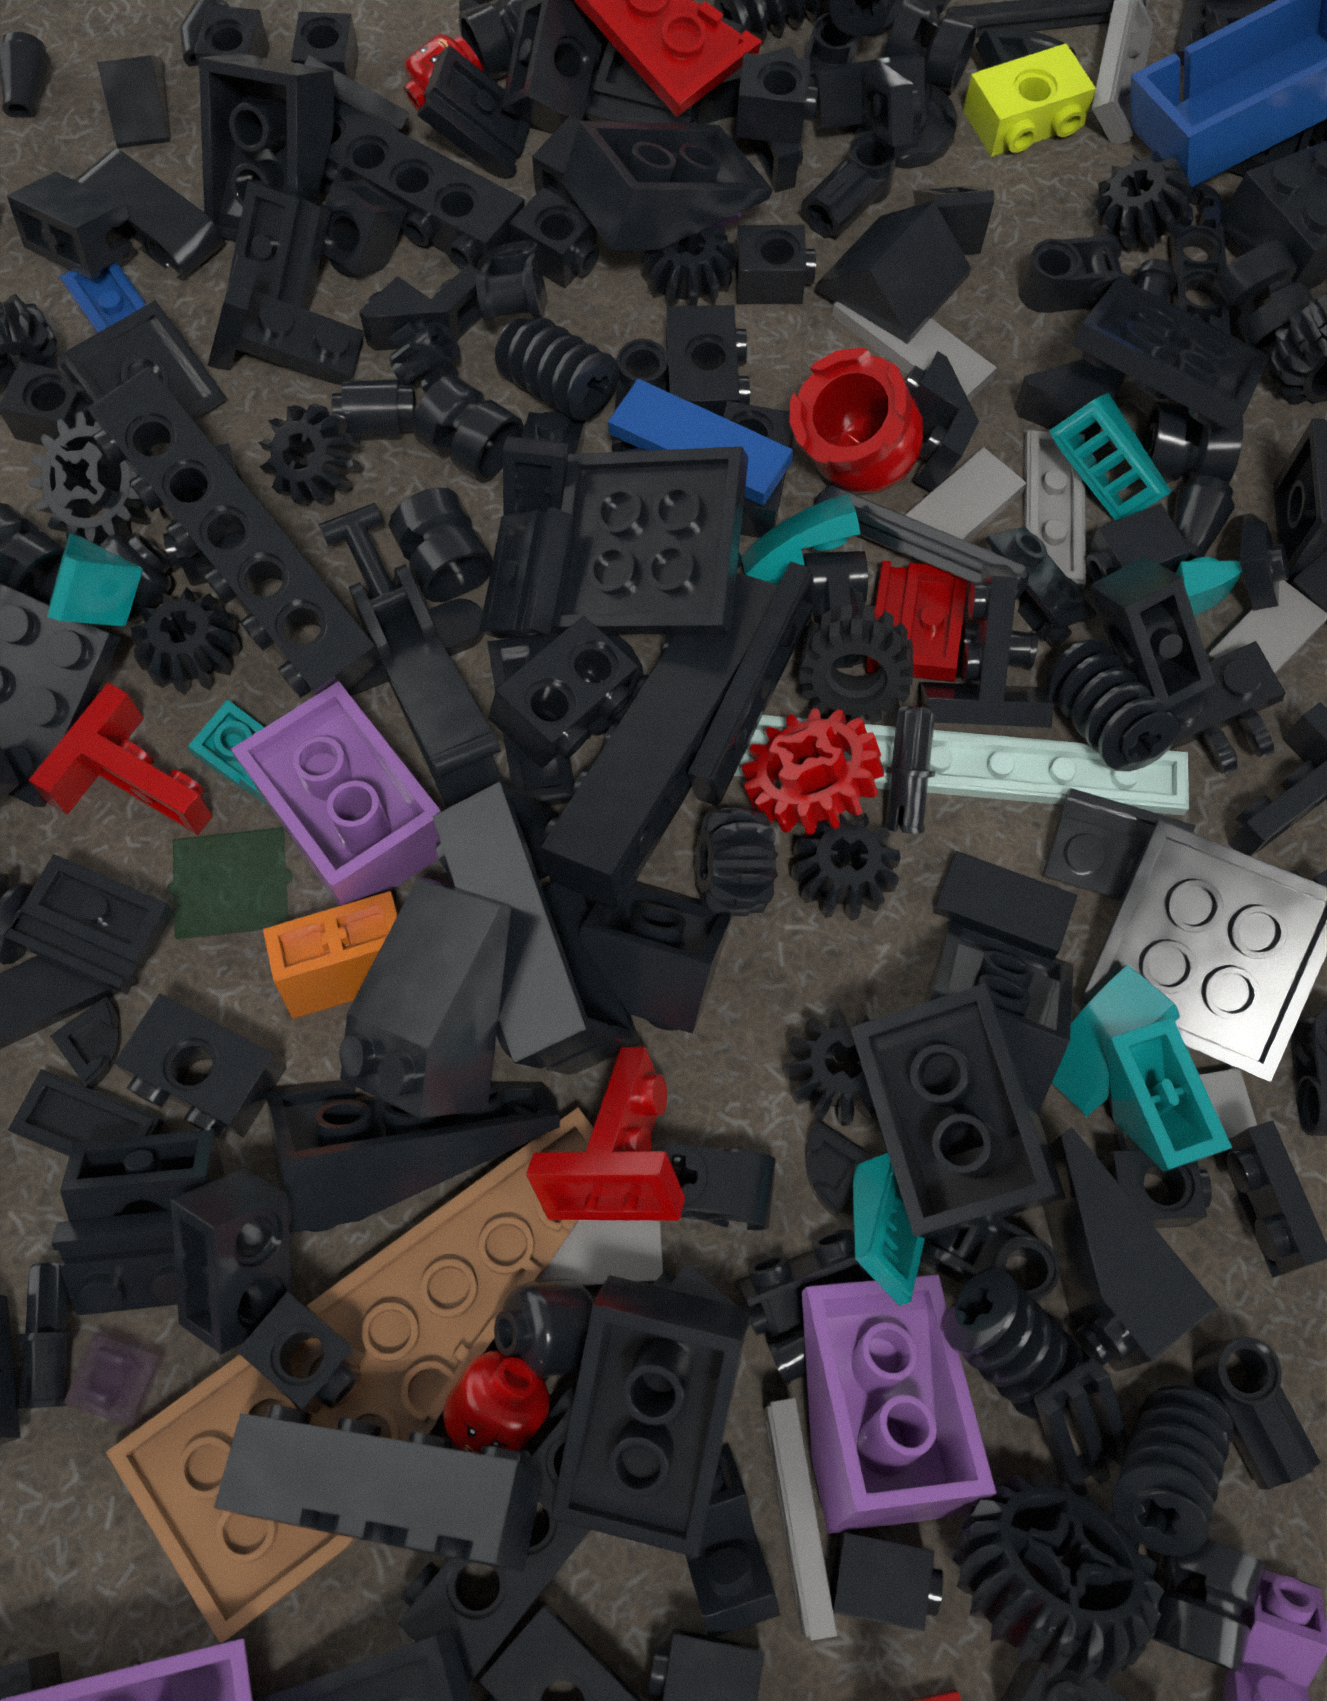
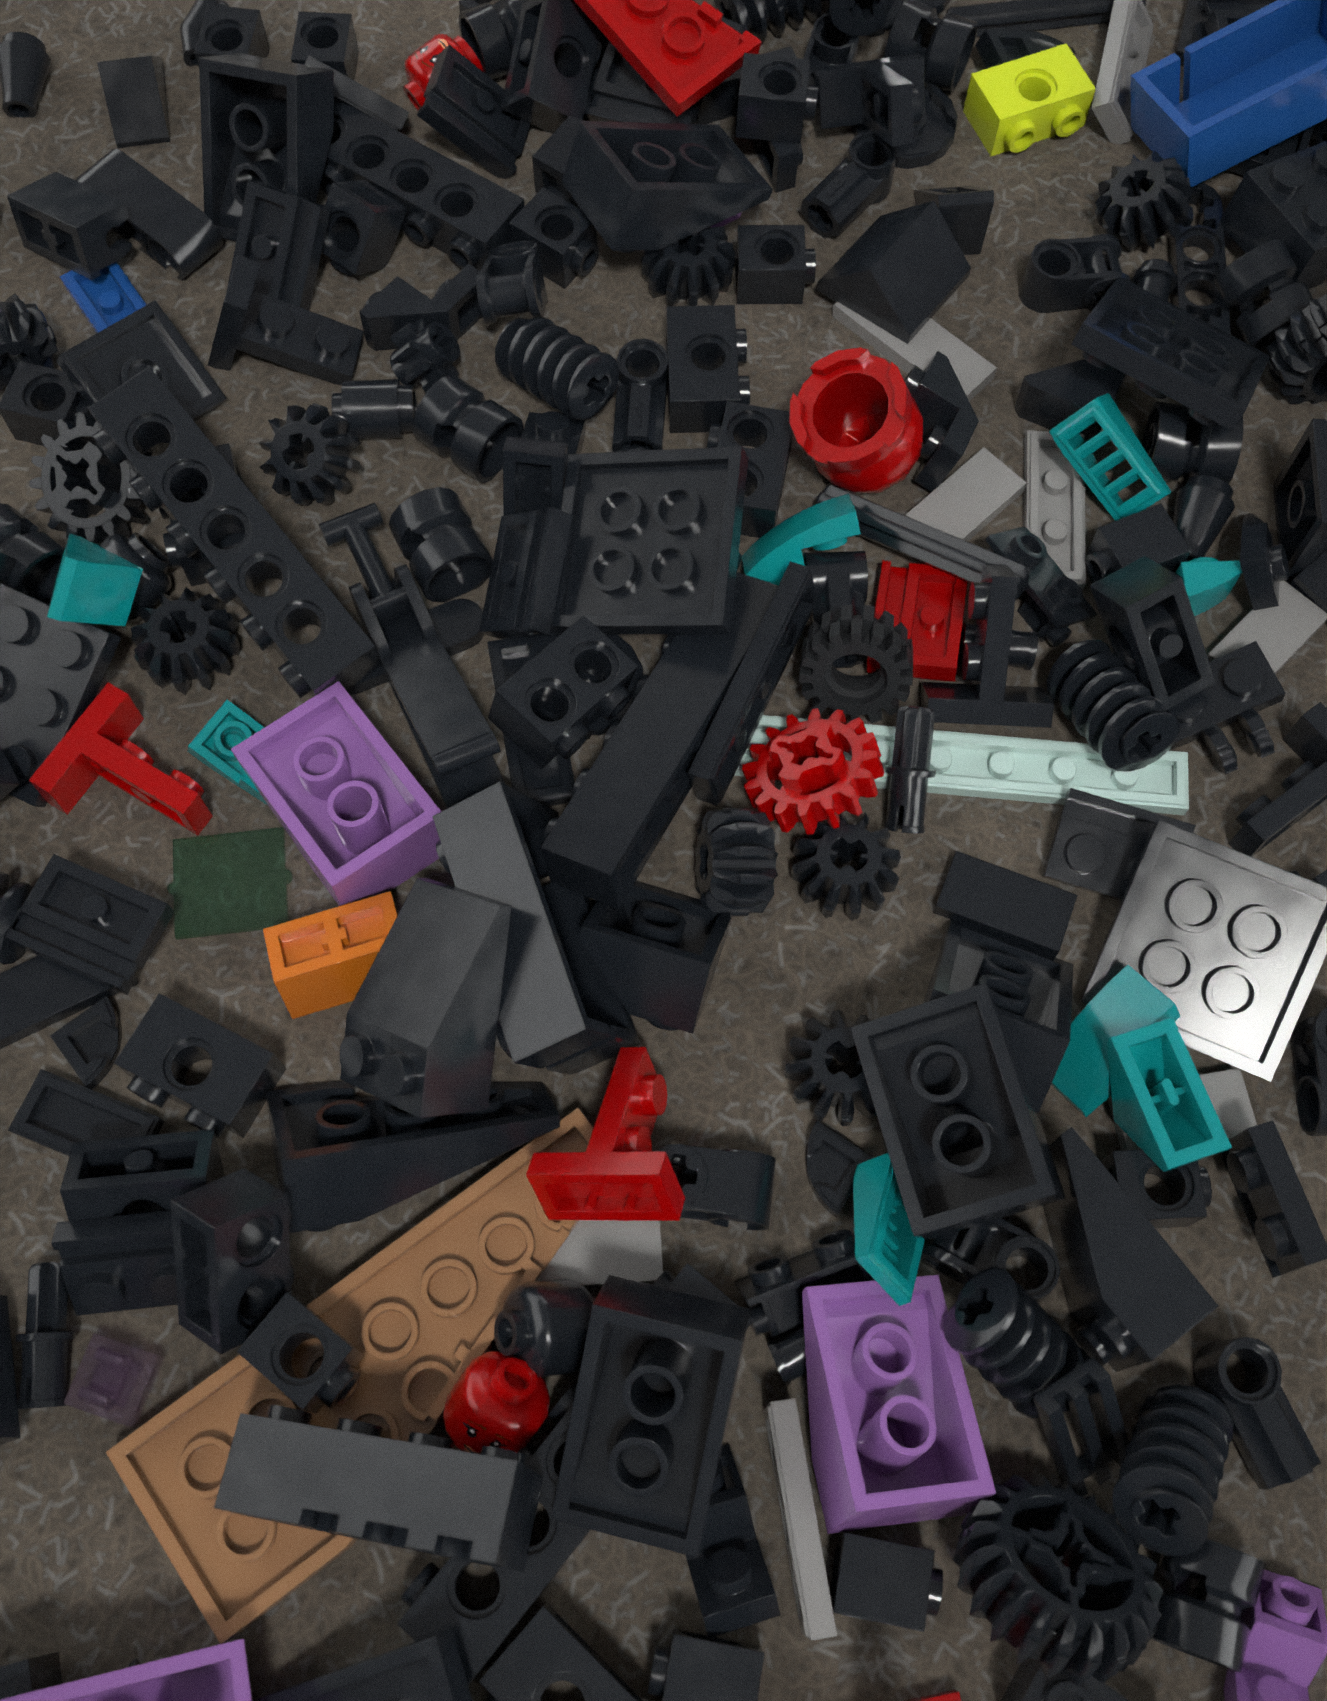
(667, 422): blue tile -> none

